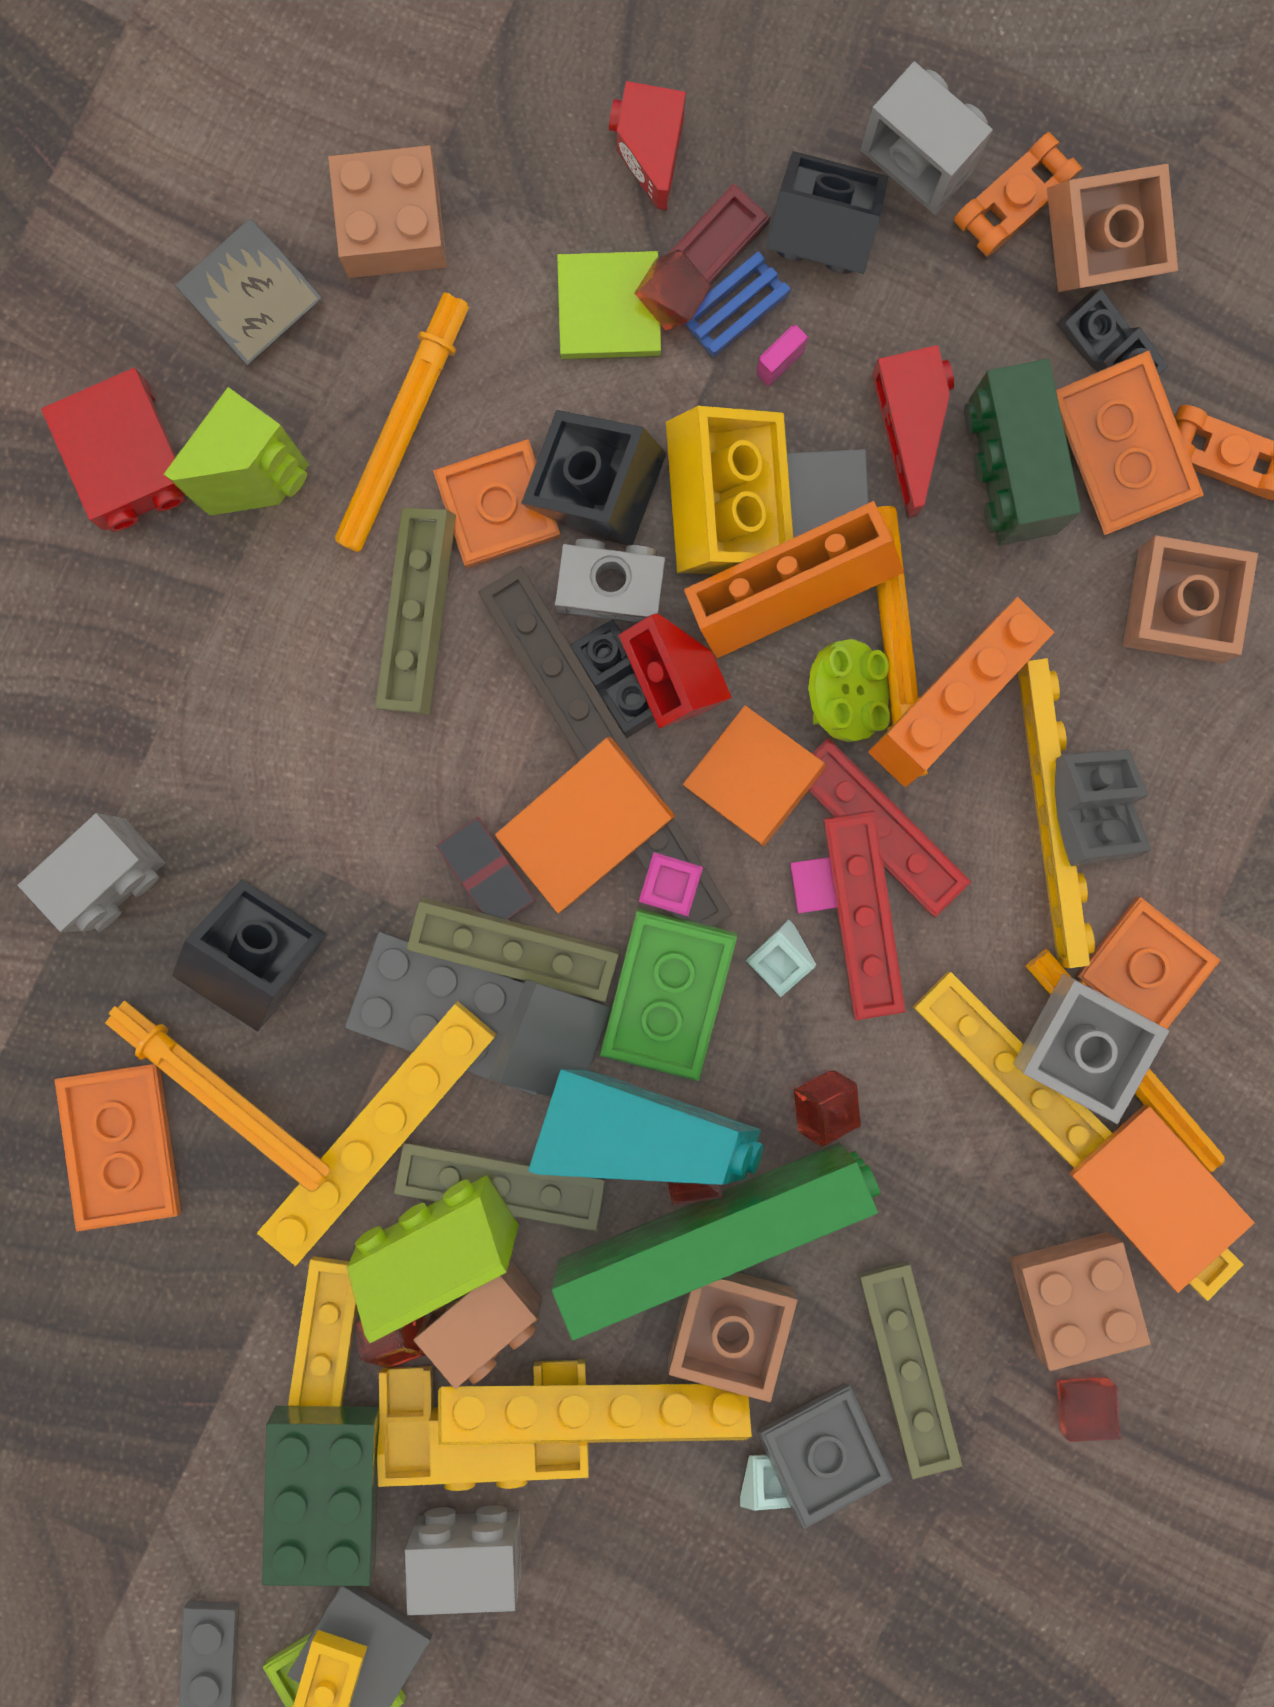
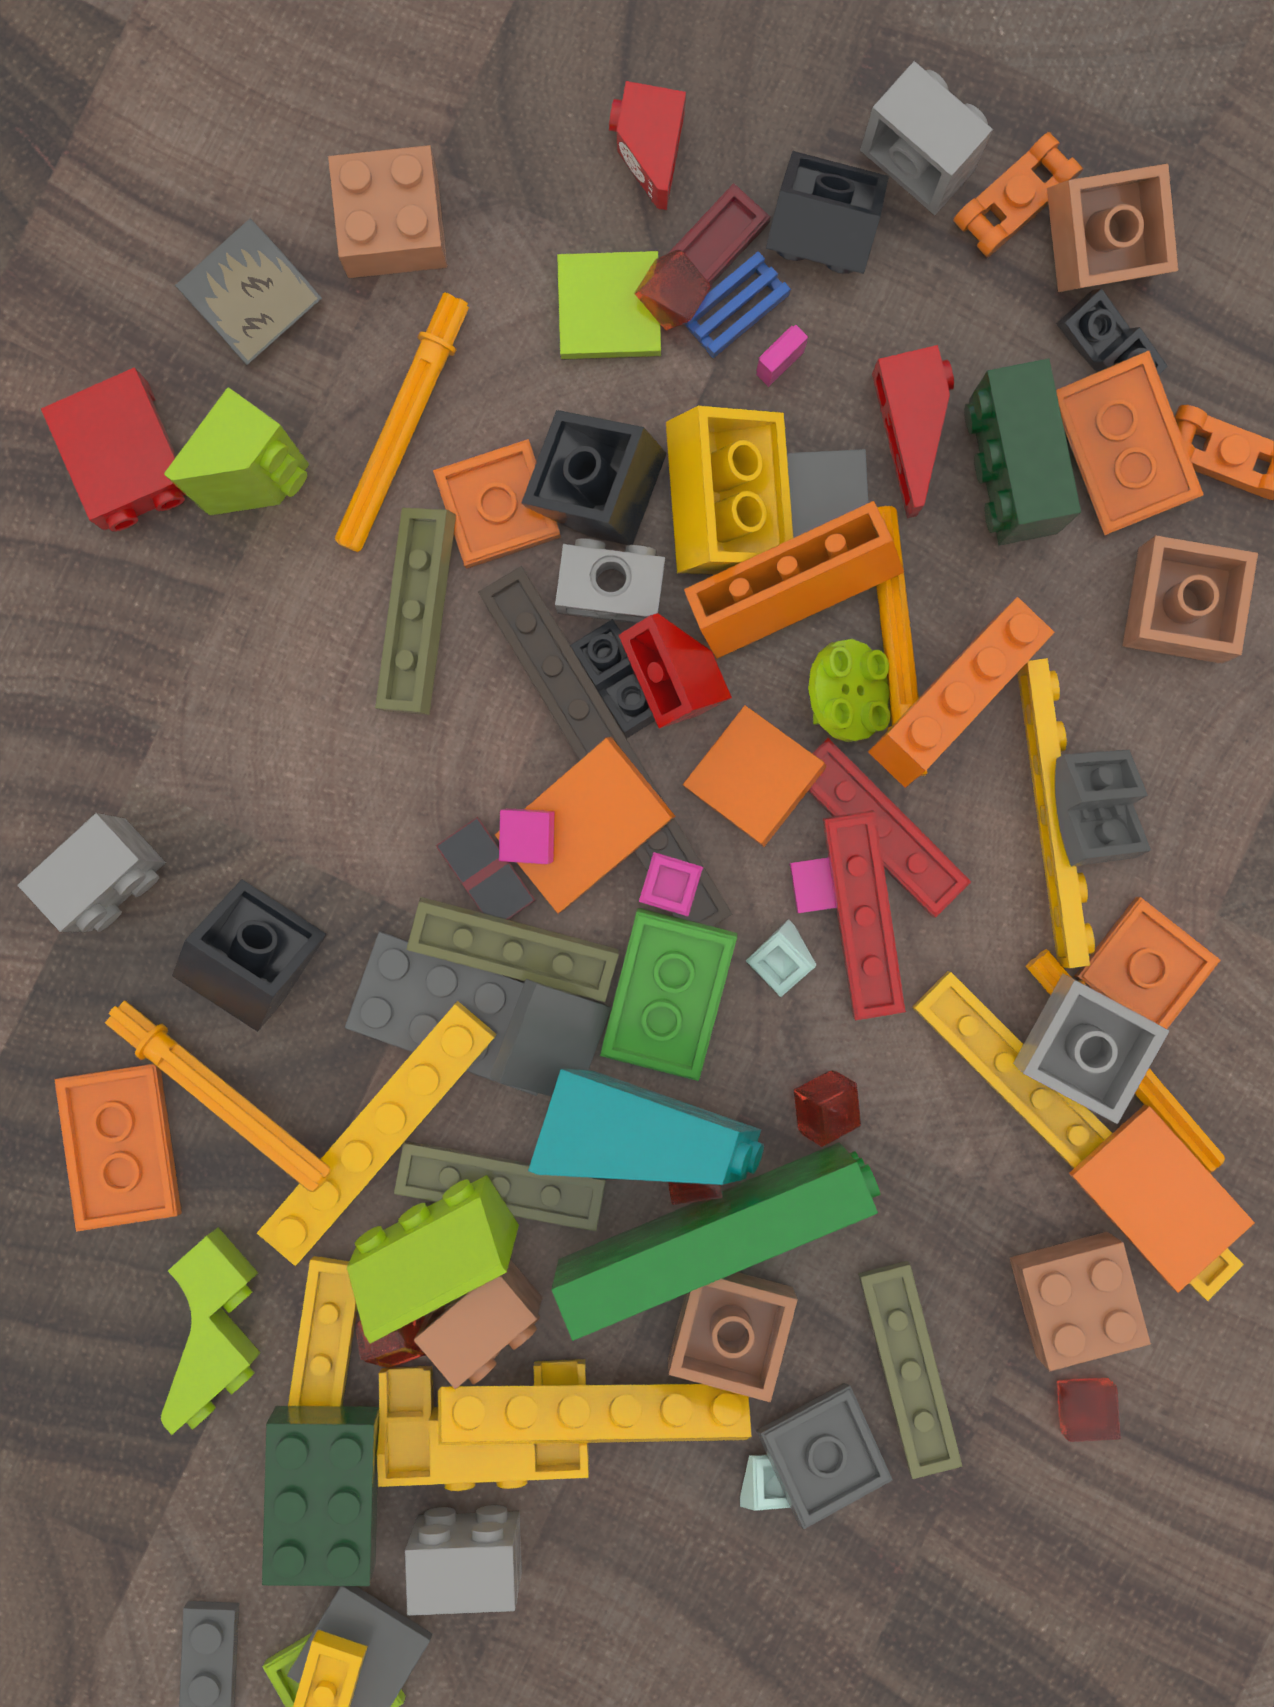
(216, 1348): none -> lime arch
(526, 836): none -> dark pink tile

